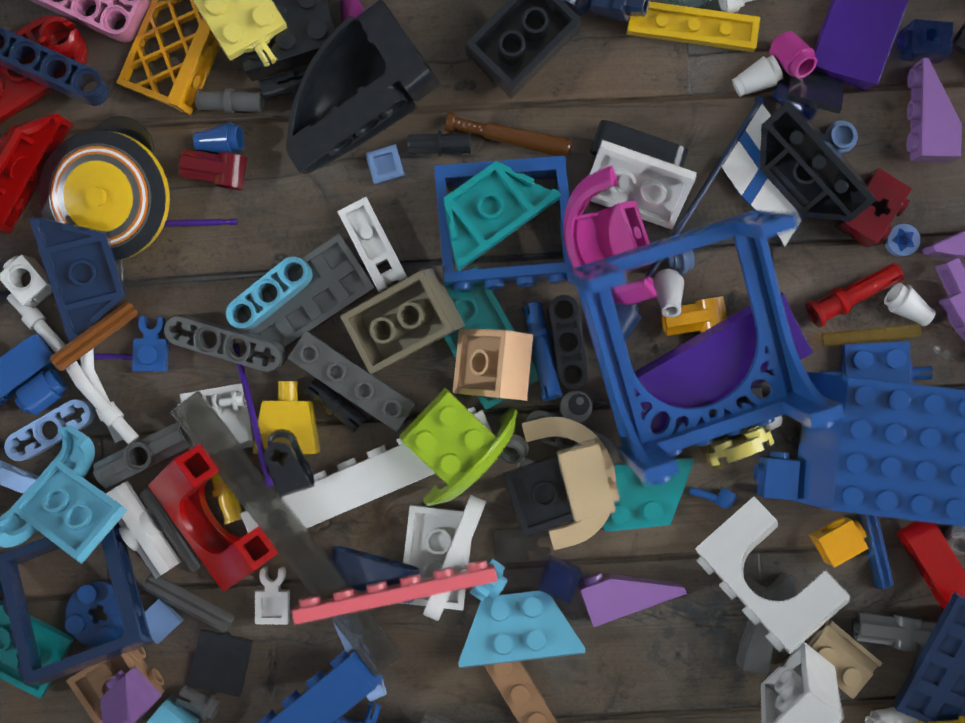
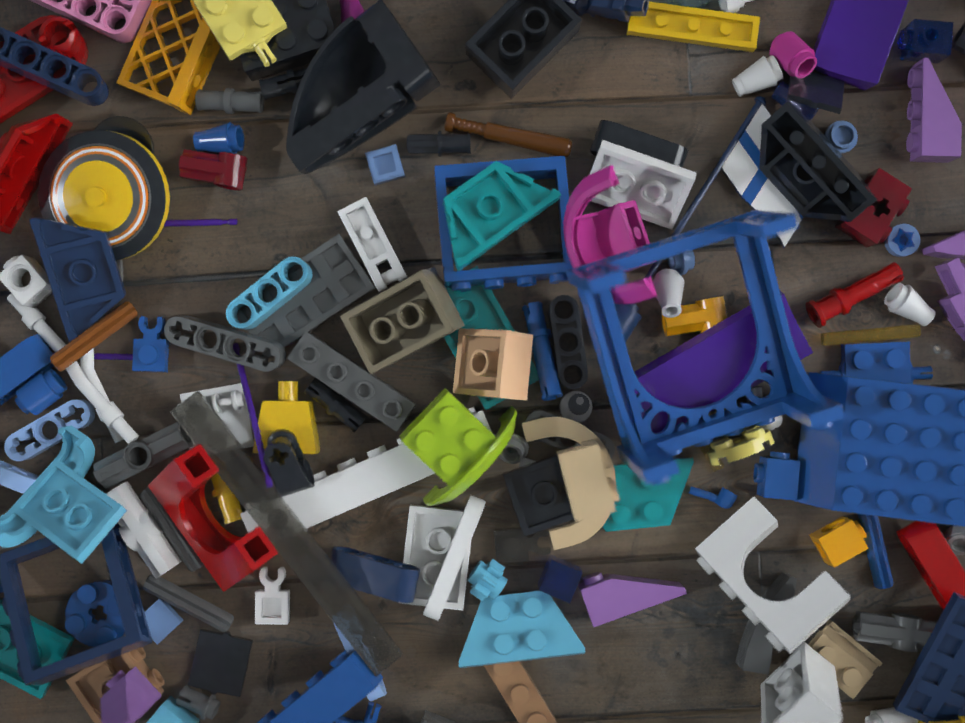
(380, 594): coral plate -> none

